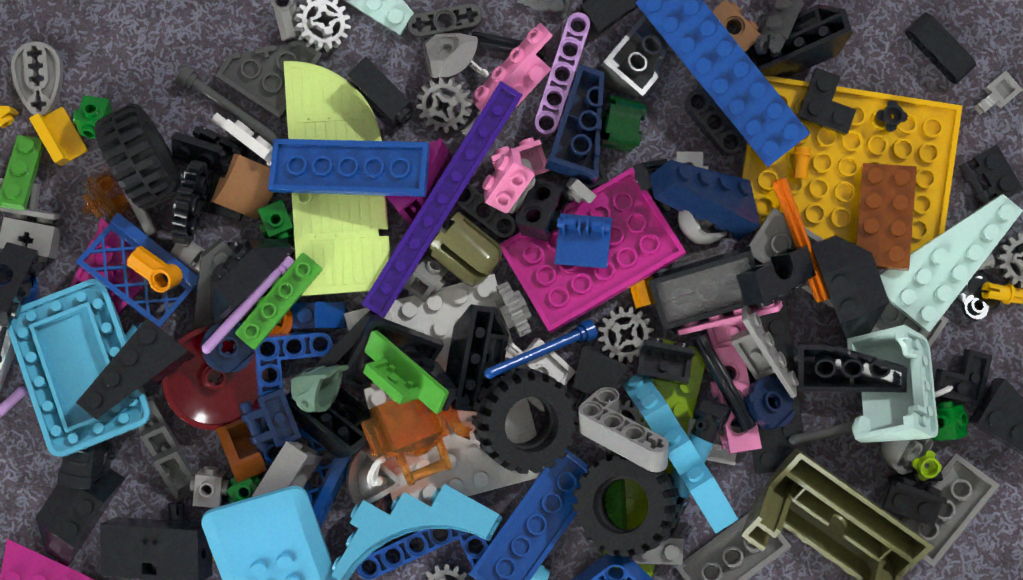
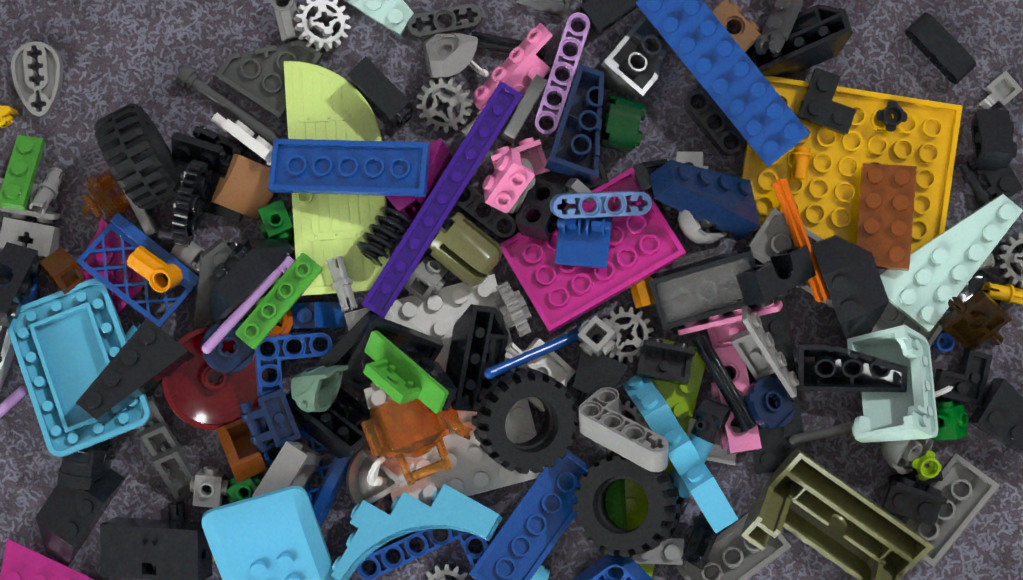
(47, 191): none -> light grey pin
(59, 136): yellow panel -> none
(62, 270): none -> reddish brown brick
(89, 113): green brick -> none
(342, 283): none -> light grey pin
(382, 234): none -> black piece
(524, 109): none -> dark grey beam
(593, 328): none -> light grey brick
(601, 200): none -> medium blue beam
(700, 543): none -> black hinge
(947, 343): none -> blue plate
(975, 320): none -> dark brown plate
(993, 138): none -> black brick

